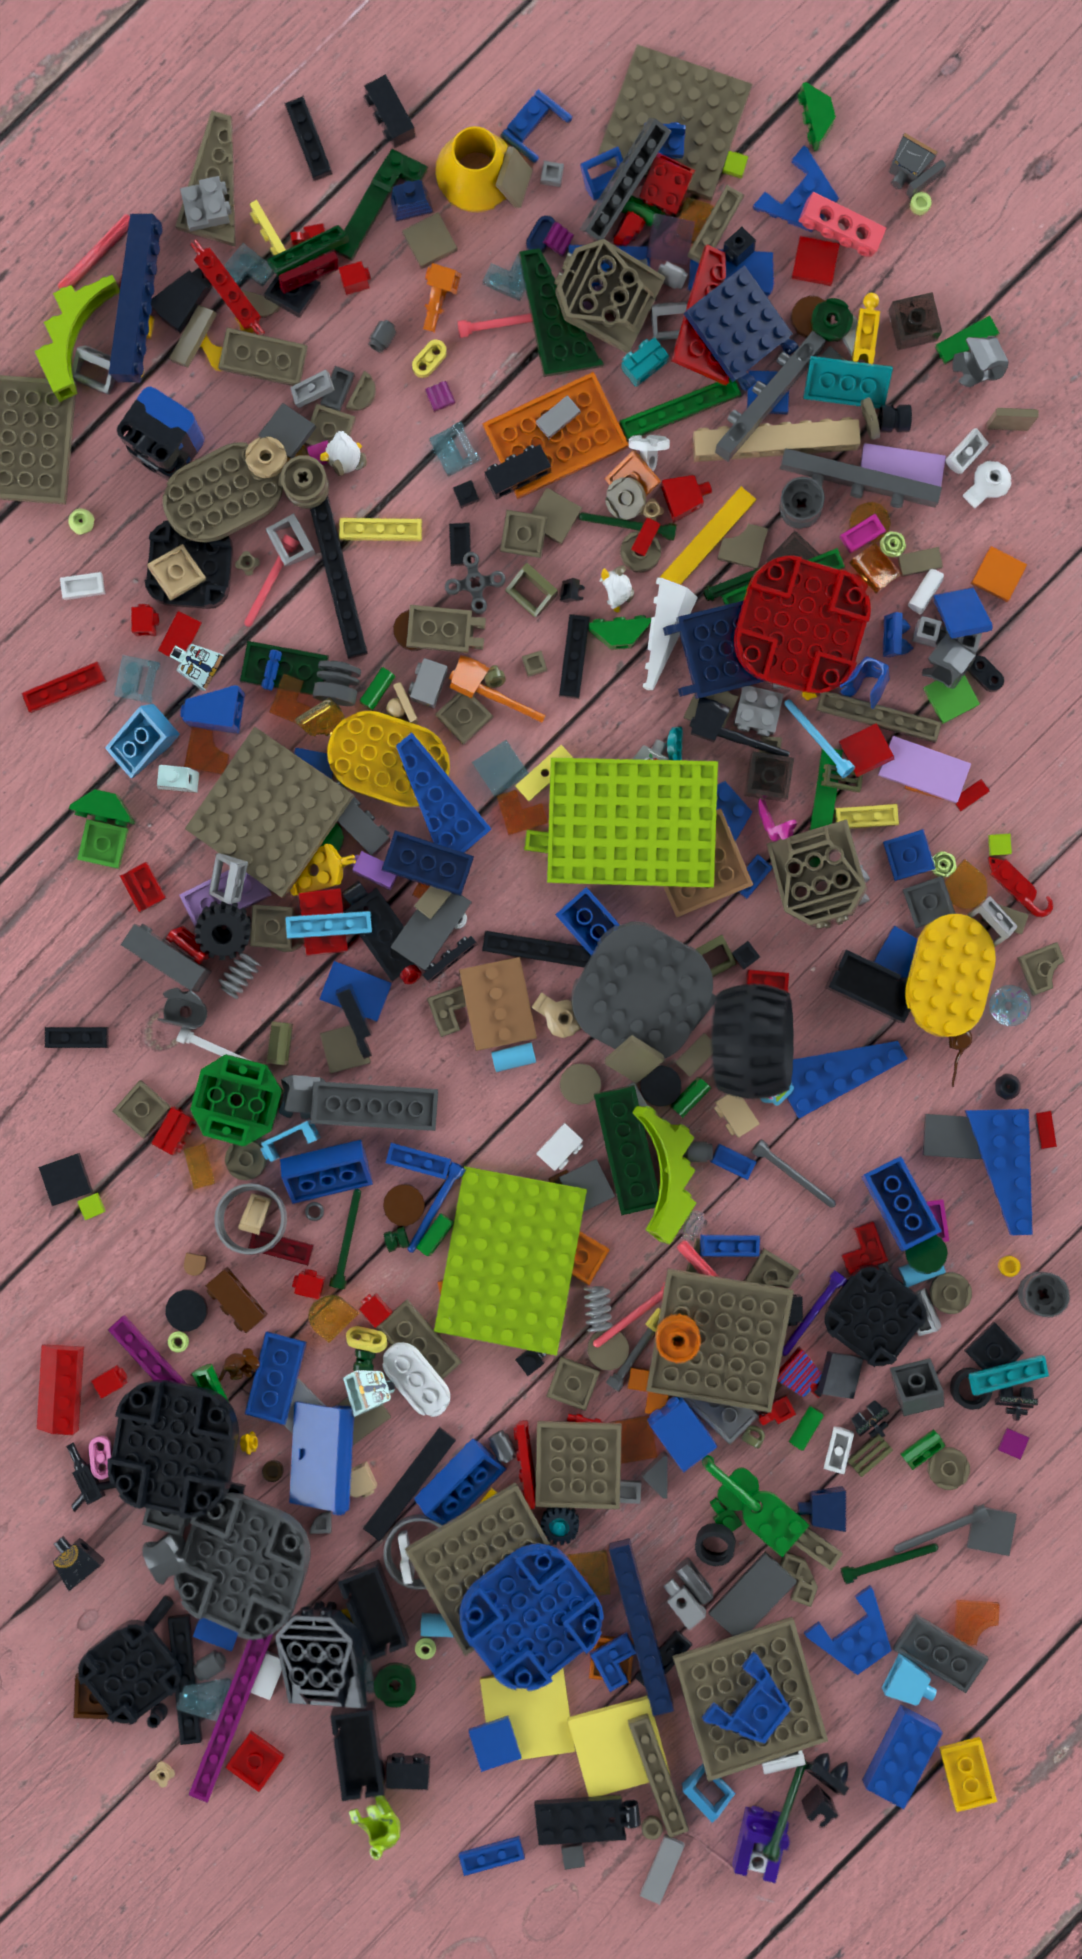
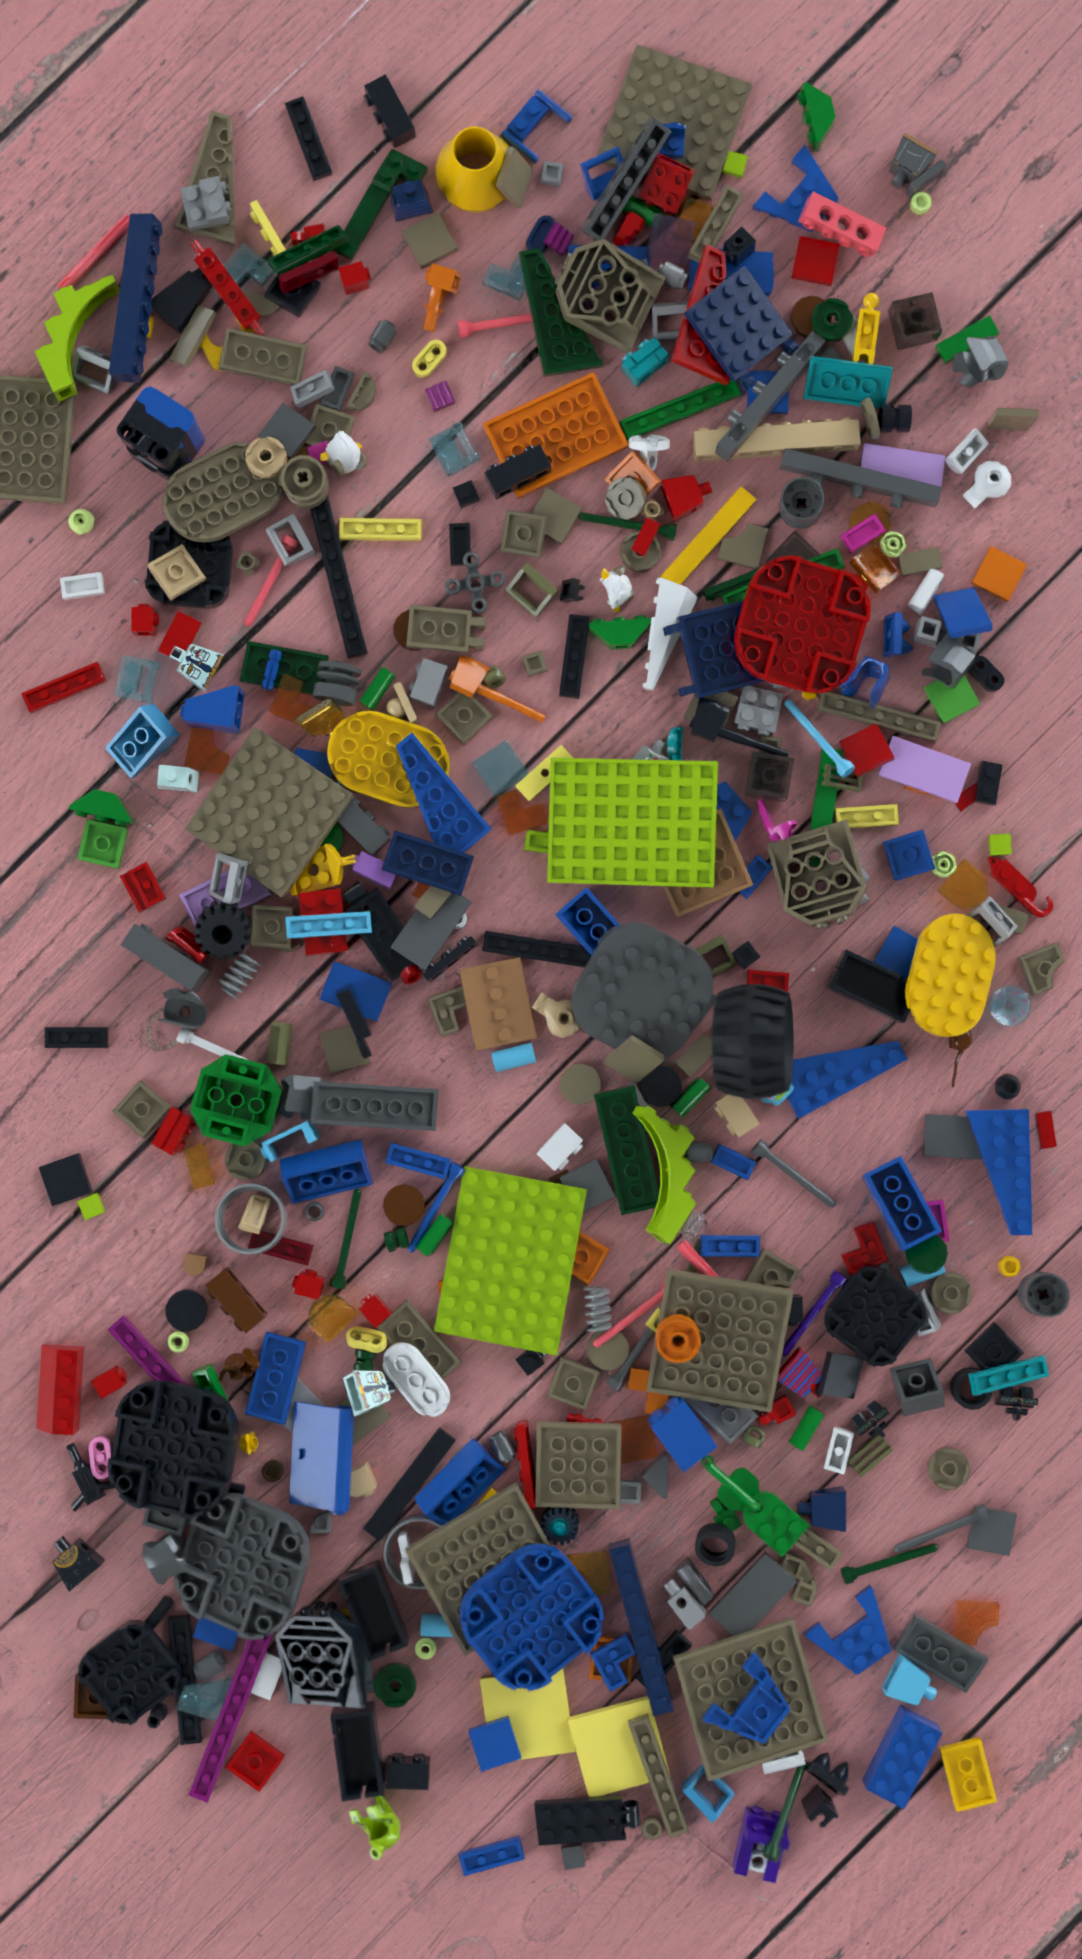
(164, 1768): tan plate -> none
(558, 417): light grey tile -> none
(662, 1869): light grey tile -> none
(923, 1449): green brick -> none
(928, 901): dark grey tile -> none
(988, 783): none -> black plate
(1013, 1443): magenta piece -> none

